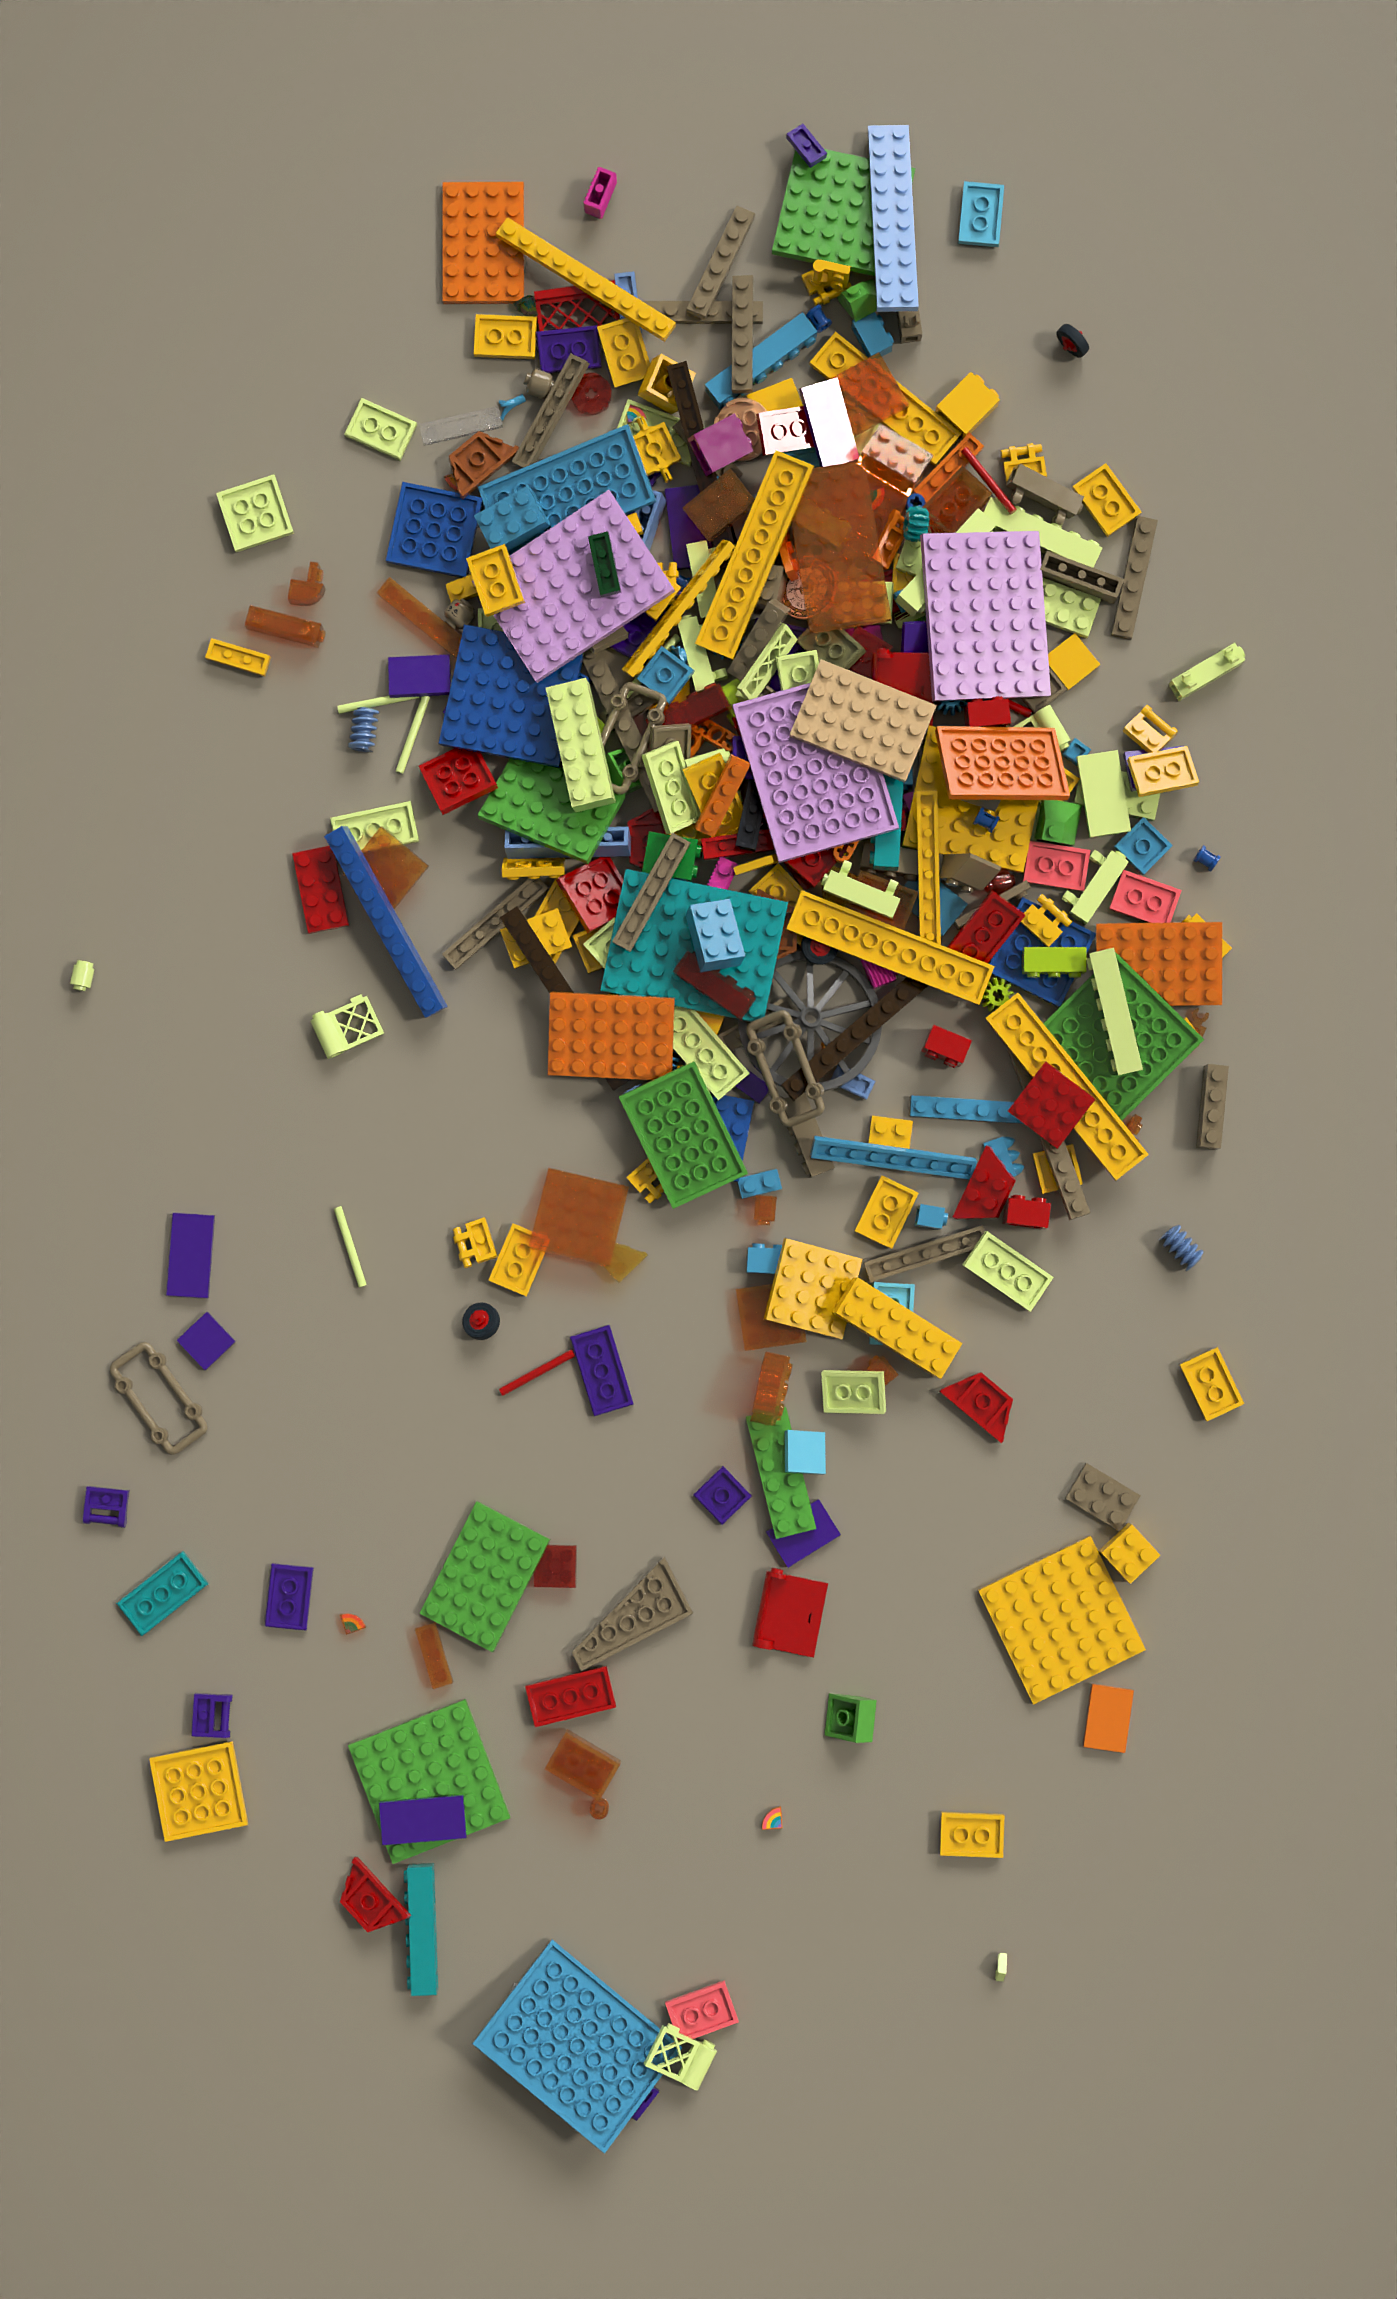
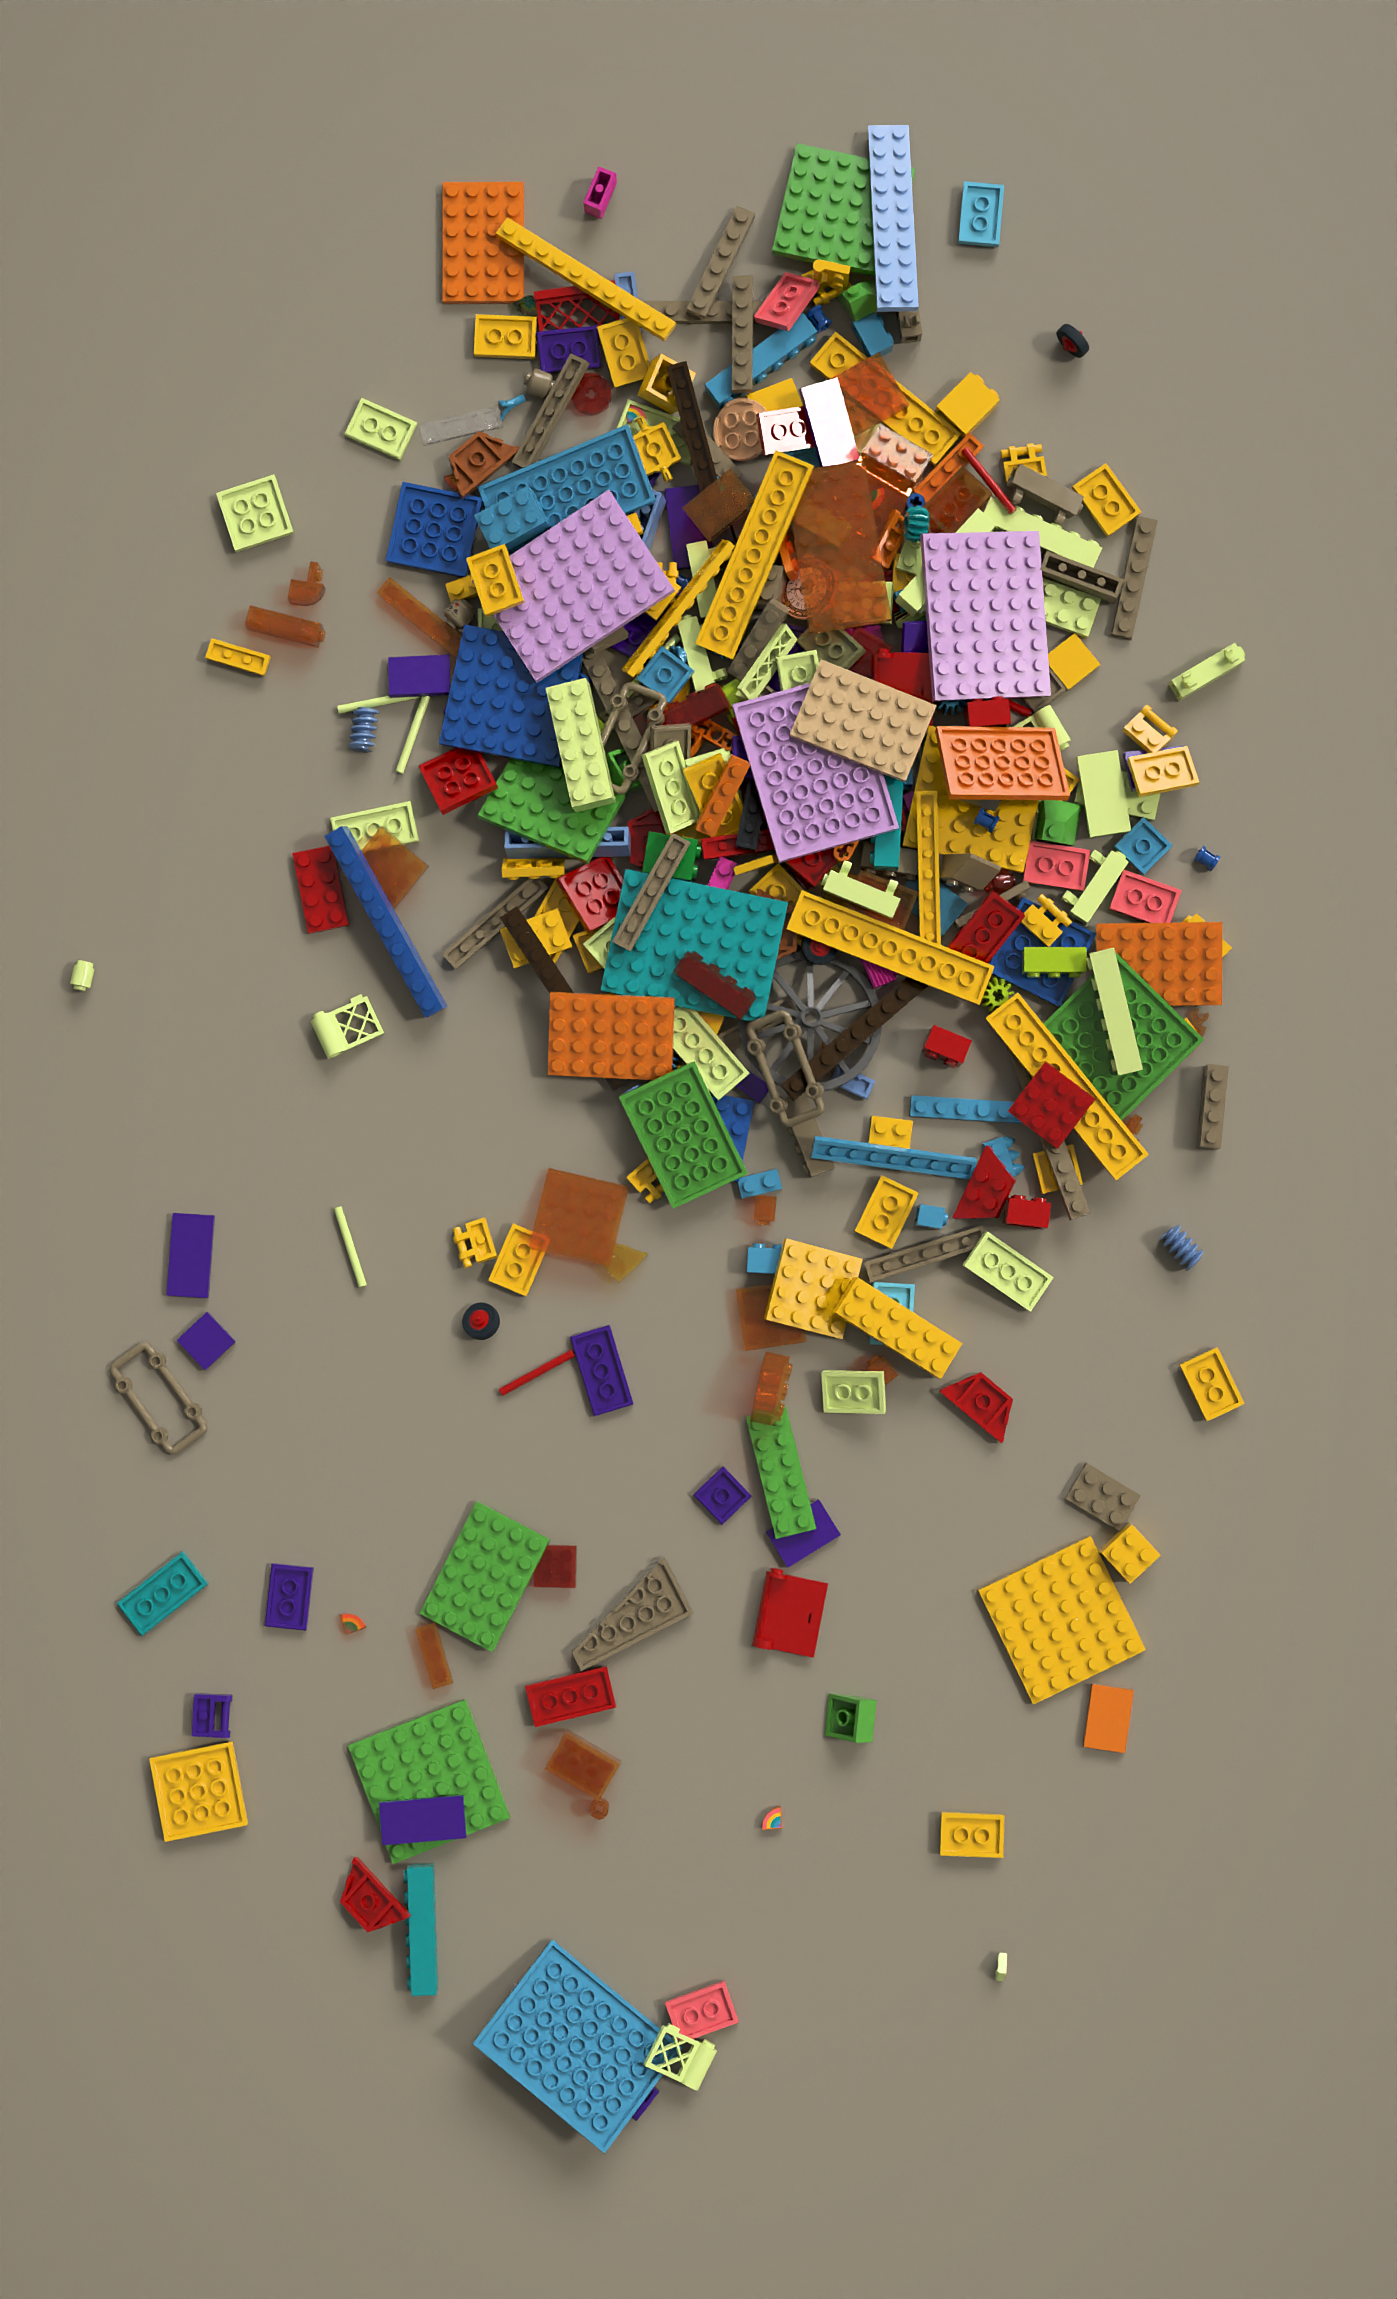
(109, 1500): dark purple plate -> none
(604, 564): dark green plate -> none
(715, 935): brick -> none
(720, 444): magenta brick -> none
(786, 301): none -> coral plate
(805, 1452): medium azure tile -> none
(806, 145): dark purple plate -> none
(1075, 749): dark azure tile -> none

